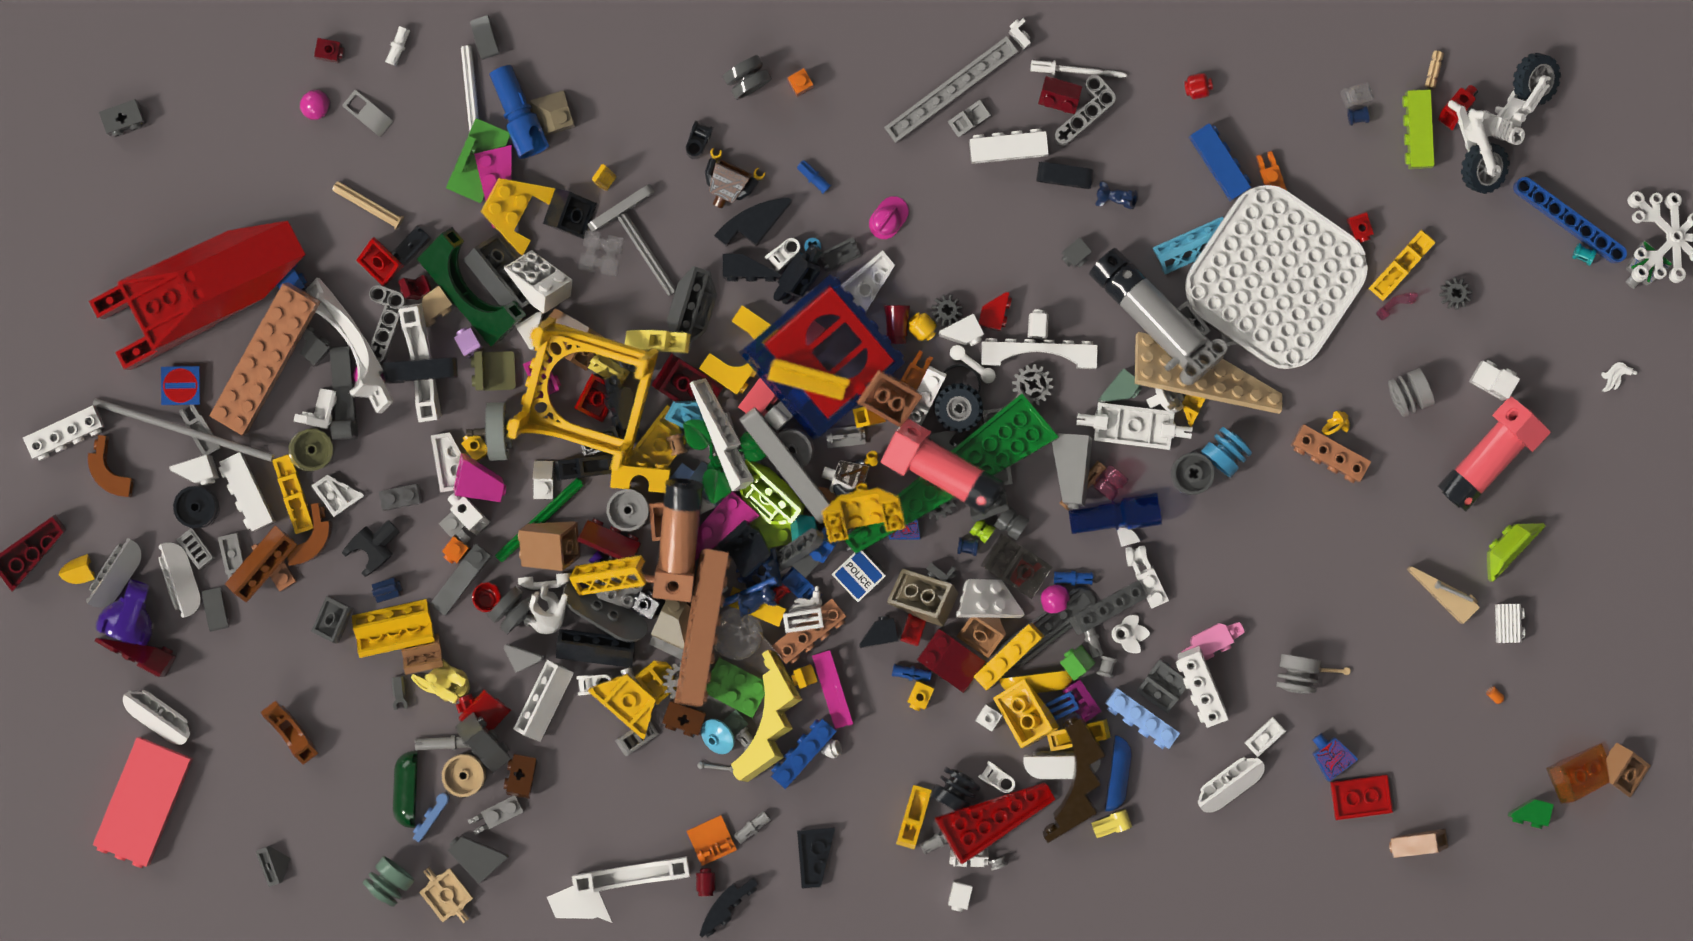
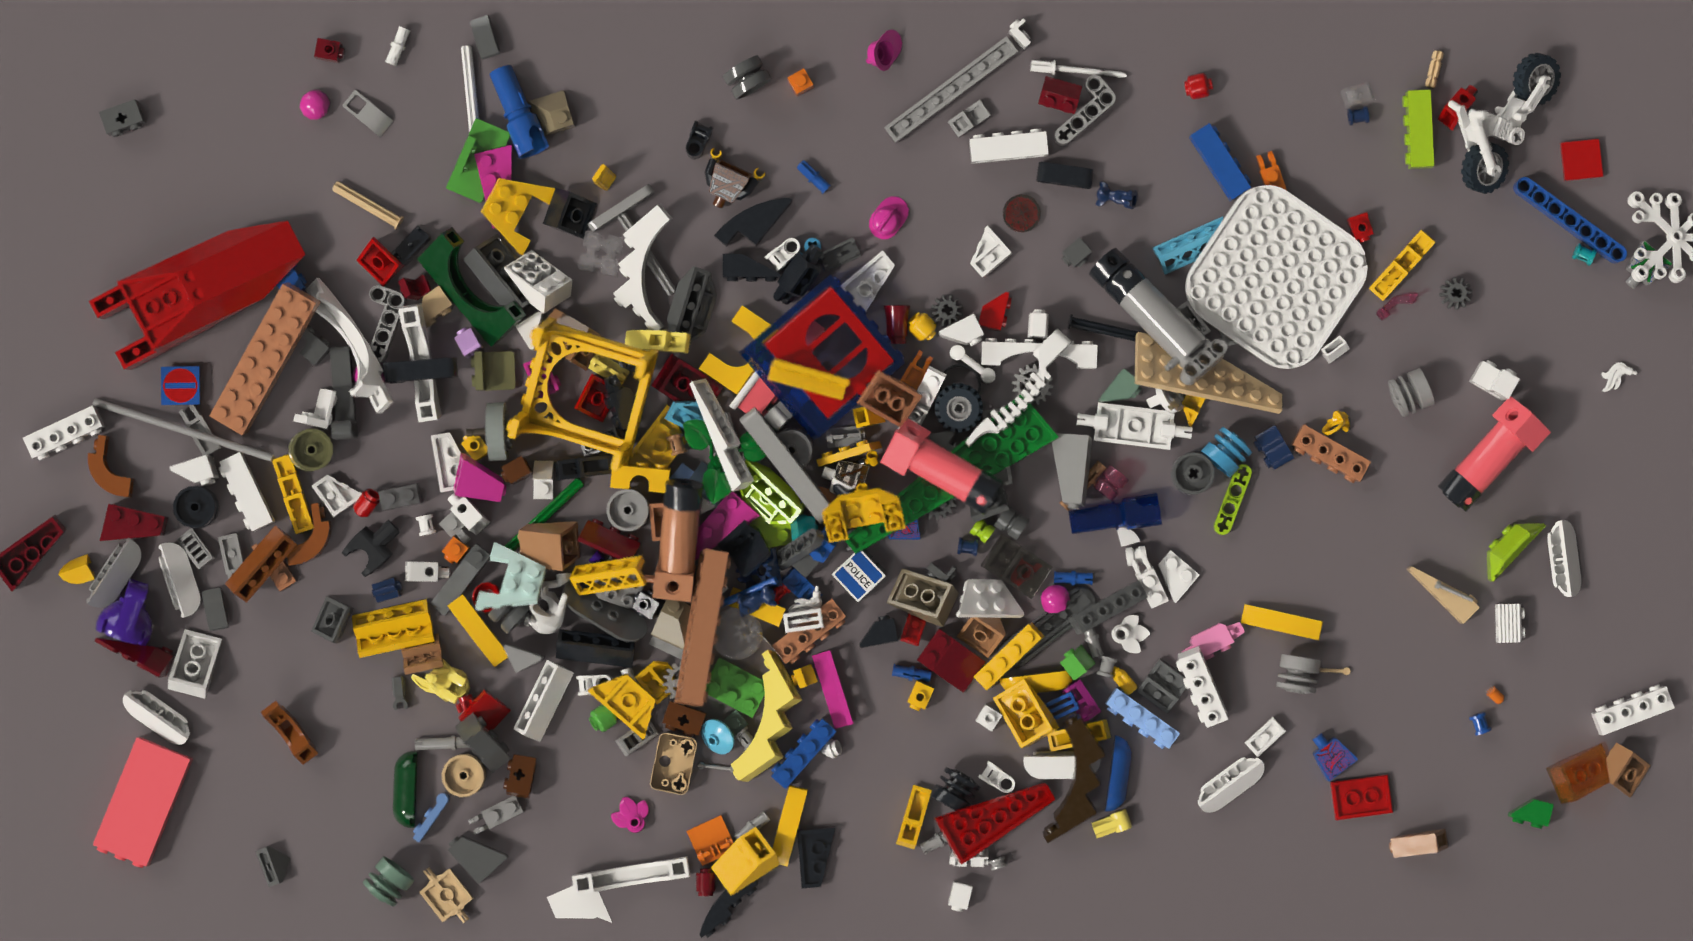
(130, 523): none -> dark red wedge
(194, 664): none -> white slope
(366, 503): none -> red brick
(416, 571): none -> white torso
(426, 525): none -> white bush
(478, 630): none -> yellow slope
(516, 470): none -> reddish brown brick
(521, 582): none -> light aqua wing
(602, 718): none -> bright green head
(631, 811): none -> dark pink plate
(633, 266): none -> white arch
(680, 764): none -> tan axle
(744, 391): none -> white bar
(745, 861): none -> yellow slope
(789, 823): none -> yellow slope
(846, 452): none -> yellow wing
(885, 50): none -> dark pink piece
(989, 253): none -> white wing
(1021, 213): none -> clear smoke tile
(1046, 354): none -> white piece
(1101, 328): none -> black axle
(1124, 681): none -> yellow piece
(1176, 575): none -> white wing
(1235, 500): none -> lime beam
(1273, 448): none -> dark blue brick
(1282, 622): none -> yellow slope
(1337, 351): none -> white piece
(1480, 723): none -> blue bush
(1564, 558): none -> white brick
(1581, 159): none -> red tile
(1632, 710): none -> white brick

